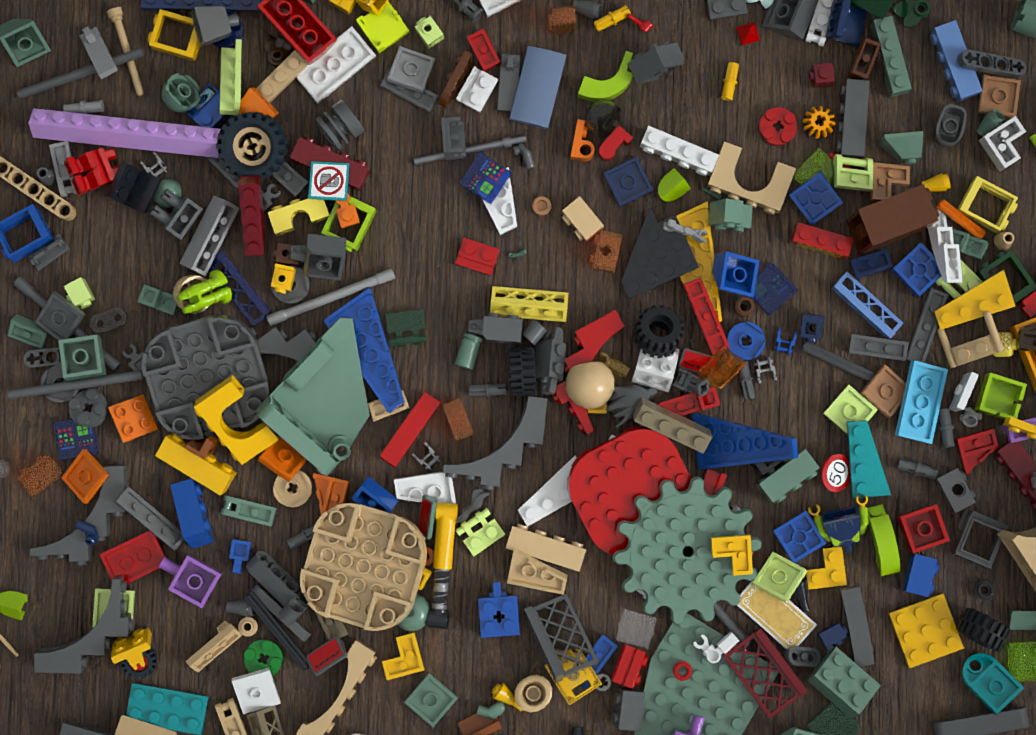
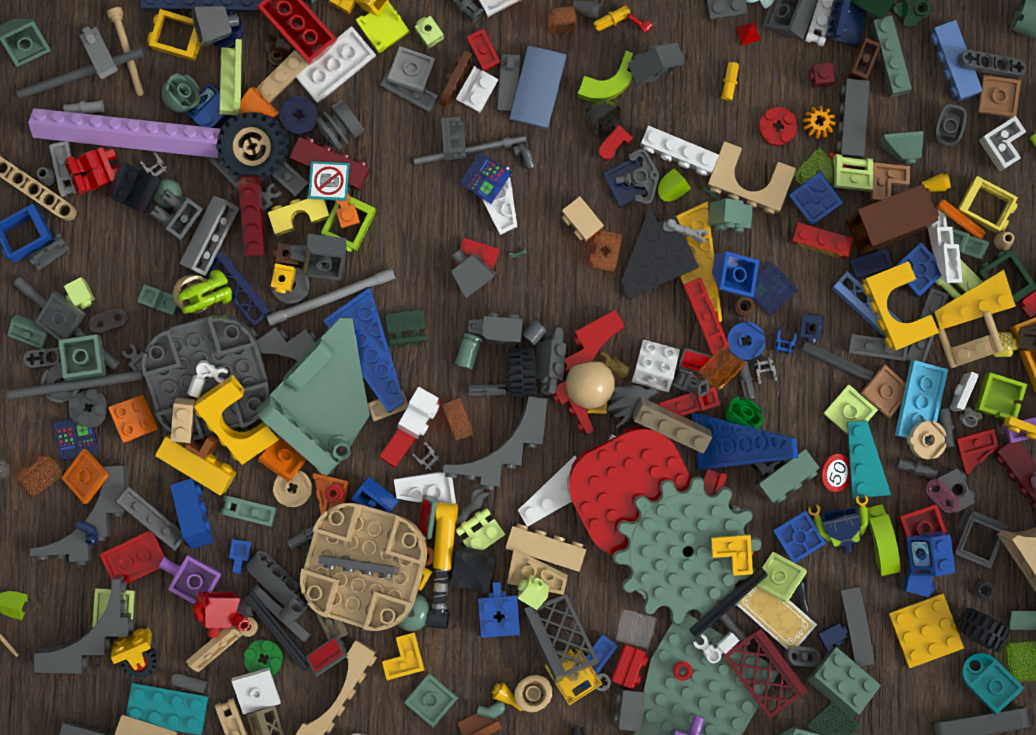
(182, 420): none -> tan brick
(189, 683): none -> dark grey bar
(203, 370): none -> white bar
(219, 611): none -> red torso
(291, 107): none -> clear blue plate
(340, 493): none -> red plate
(367, 567): none -> dark grey plate
(420, 409): none -> white brick
(471, 272): none -> dark grey torso
(472, 569): none -> black brick
(529, 307): light yellow fence -> none
(533, 591): none -> yellowish green brick
(541, 206): medium nougat tile -> none
(578, 143): orange plate -> none
(645, 177): none -> dark grey piece
(655, 344): black tyre -> none
(728, 602): none -> black axle
(744, 412): none -> green cylinder
(833, 572): yellow plate -> none
(897, 333): none -> yellow arch
(917, 440): none -> tan plate
(930, 554): none -> blue slope
(942, 496): none -> clear pink plate
(990, 122): sand green cone -> none

